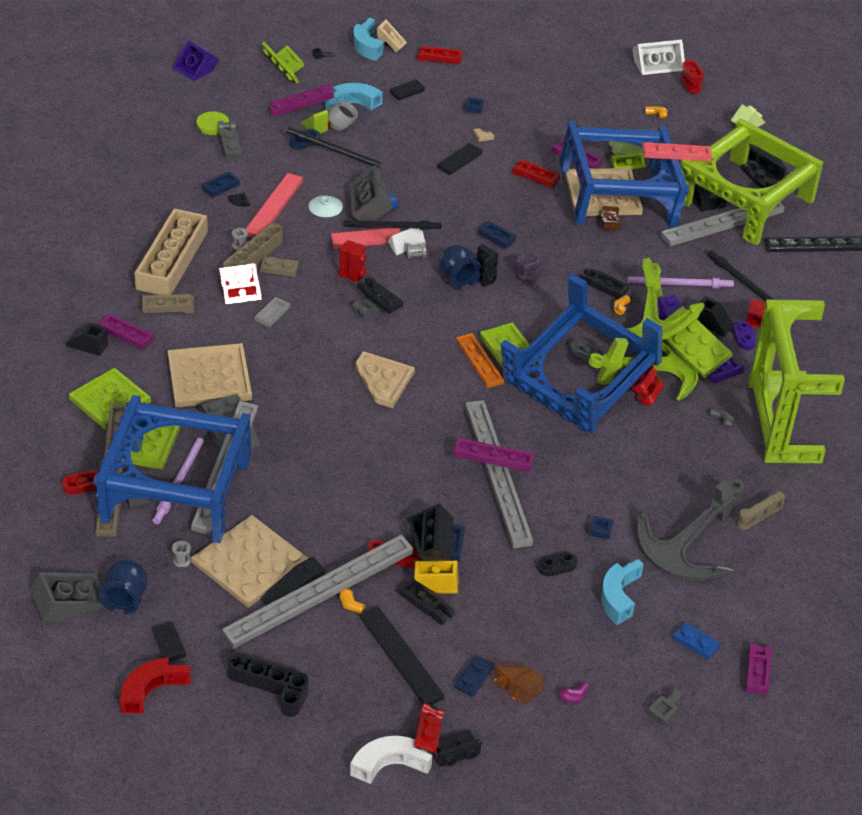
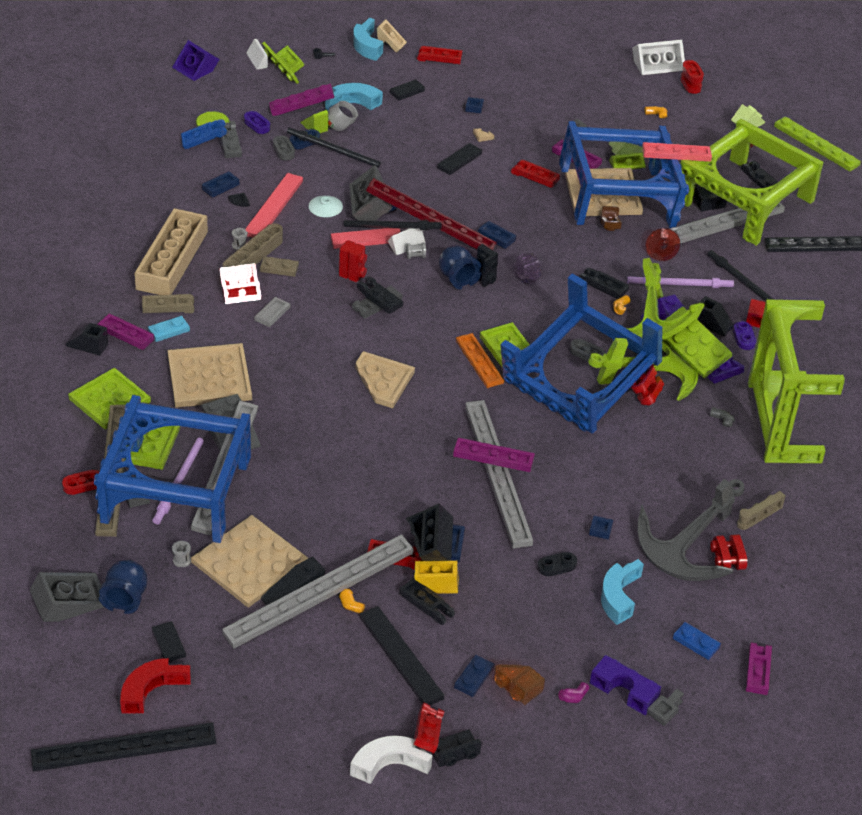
(123, 746): none -> black tile
(169, 328): none -> medium azure plate
(203, 133): none -> blue hinge
(257, 55): none -> white slope
(257, 122): none -> dark purple plate
(283, 148): none -> dark grey plate
(288, 683): black beam -> none
(424, 212): none -> dark red tile
(611, 674): none -> dark purple arch
(663, 237): none -> clear red dish
(721, 549): none -> red brick
(767, 162): black slope -> none
(817, 144): none -> lime plate

